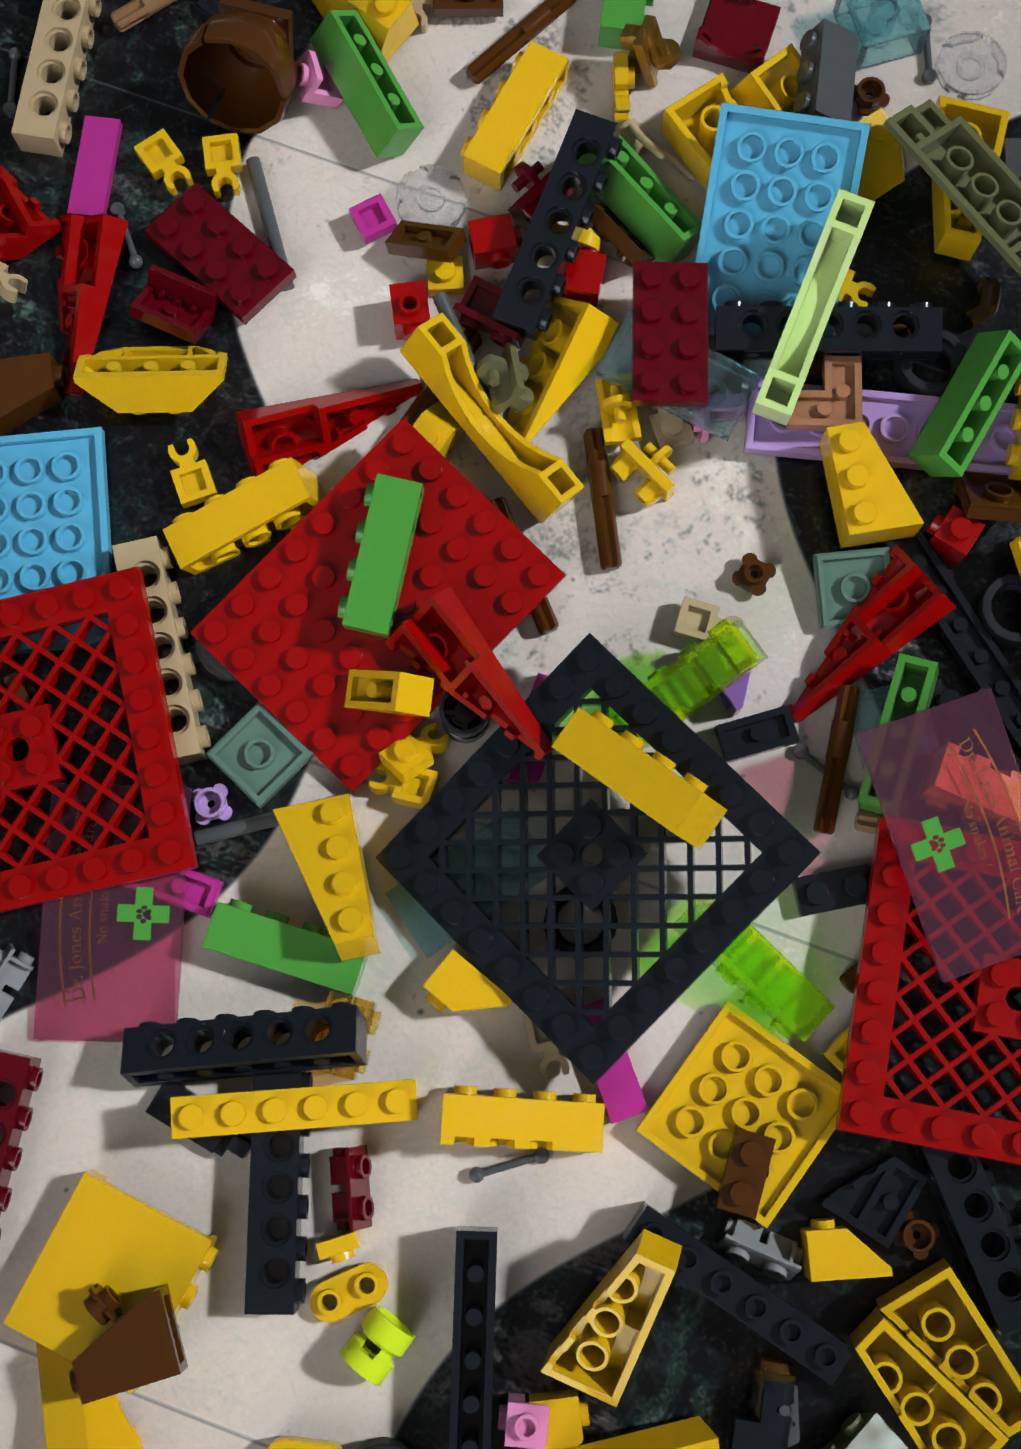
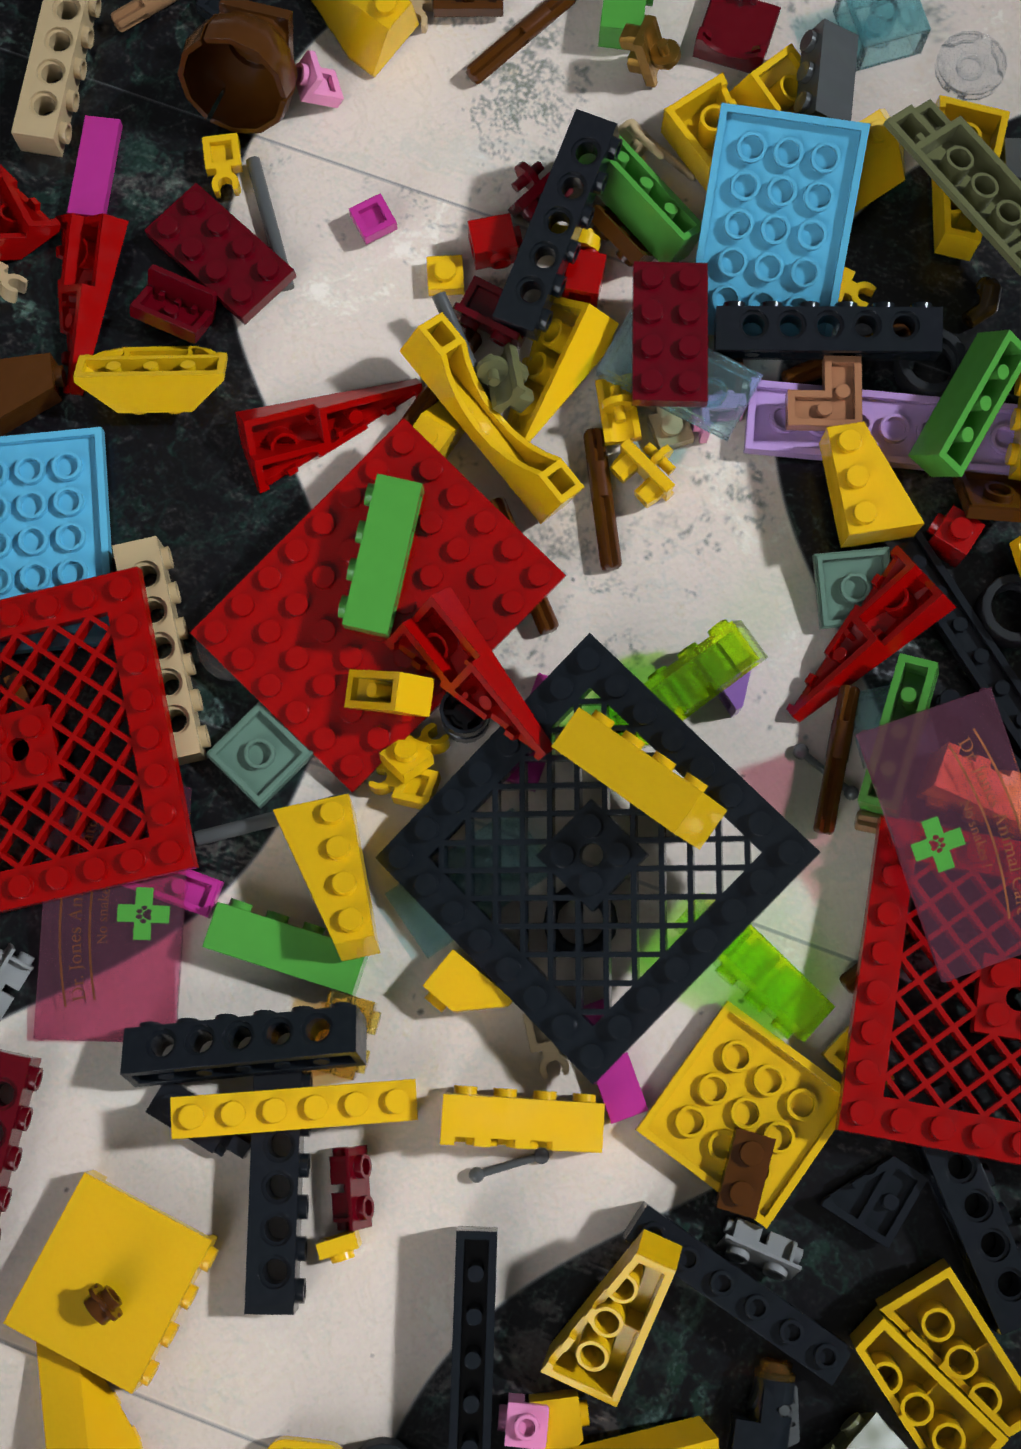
(9, 108): dark grey hinge -> none
(133, 1352): reddish brown slope -> none
(135, 261): dark grey hinge -> none
(163, 159): yellow plate -> none
(193, 478): yellow plate -> none
(202, 797): lavender plate -> none
(244, 516): yellow wedge -> none
(347, 1290): yellow plate -> none
(366, 83): bright green brick -> none
(388, 1334): neon yellow wheel -> none
(408, 307): red brick -> none
(426, 241): reddish brown plate -> none
(431, 196): clear tile -> none
(515, 115): yellow brick -> none
(622, 80): yellow plate -> none
(697, 619): tan plate -> none
(746, 581): reddish brown plate -> none
(756, 734): black plate -> none
(813, 307): yellowish green arch -> none
(832, 890): black hinge -> none
(837, 1254): yellow slope -> none
(873, 87): reddish brown plate -> none
(920, 1246): reddish brown plate -> none
(929, 75): dark grey hinge -> none

